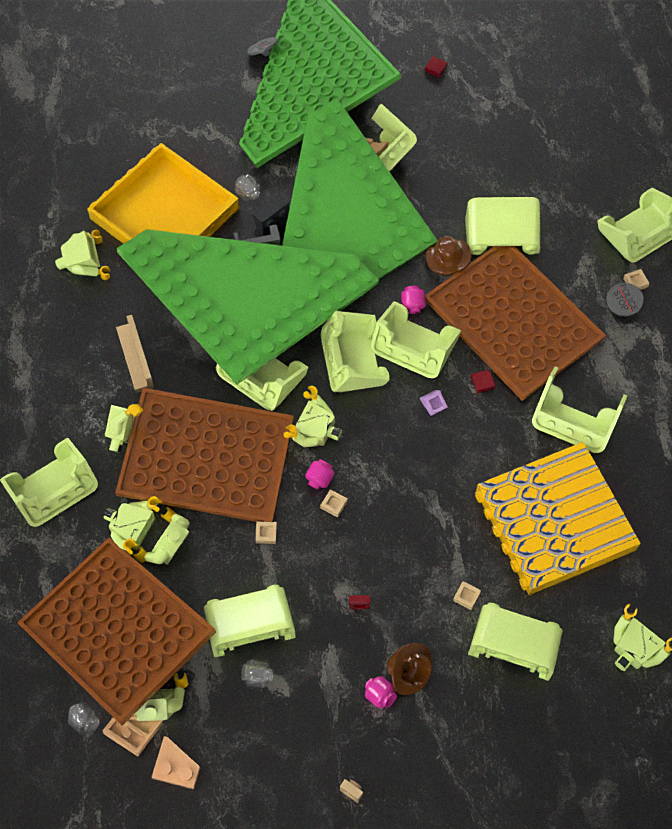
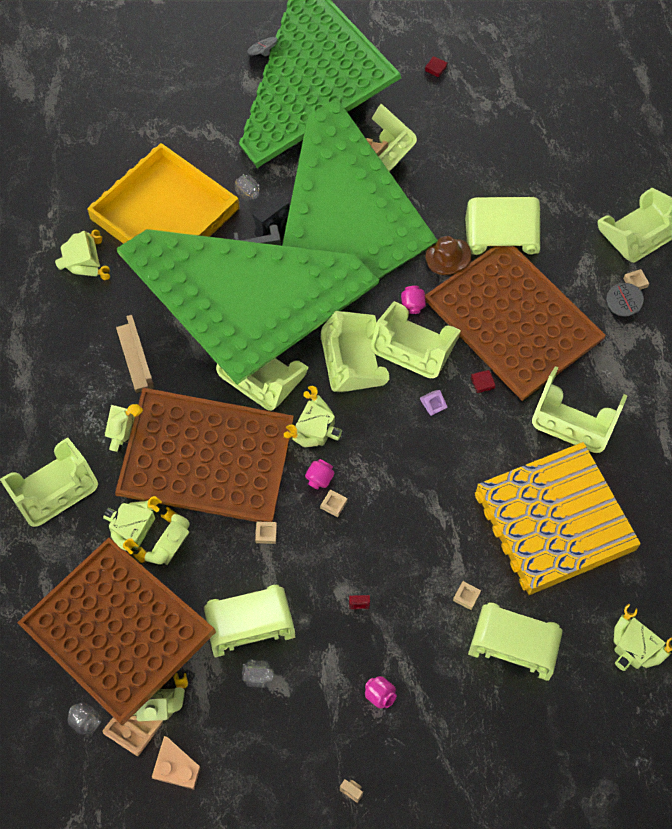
(410, 668): reddish brown hat -> none

